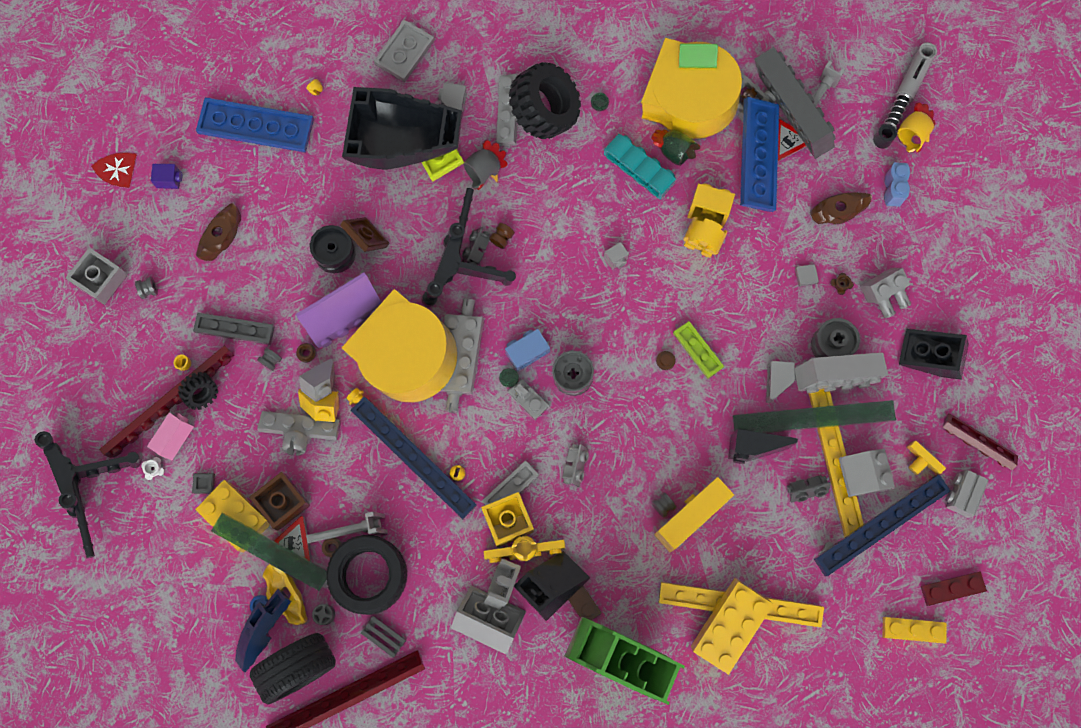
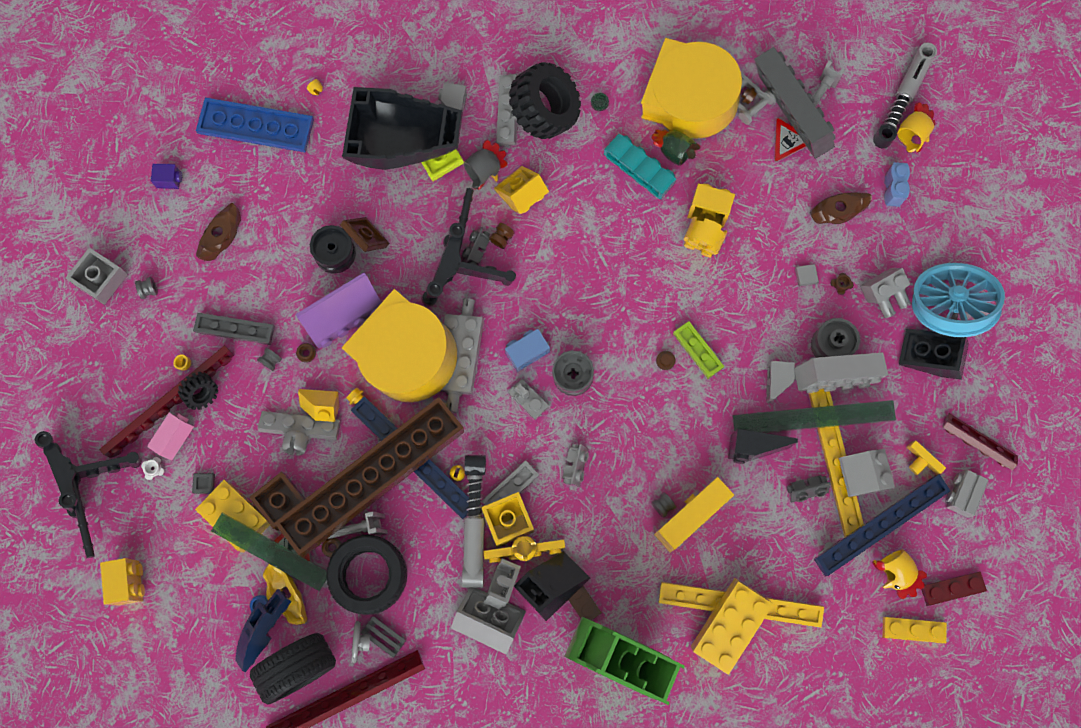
(116, 169): red sticker -> none
(122, 581): none -> yellow brick
(318, 381): light grey slope -> none
(319, 614): dark grey wheel -> none
(360, 642): none -> light grey piece
(369, 477): none -> reddish brown brick
(404, 50): light grey plate -> none
(474, 524): none -> piece
(509, 377): clear green plate -> none
(522, 189): none -> yellow slope
(616, 256): light grey plate -> none
(698, 55): bright green slope -> none
(759, 154): blue plate -> none
(901, 573): none -> yellow piece
(958, 299): none -> medium azure wheel

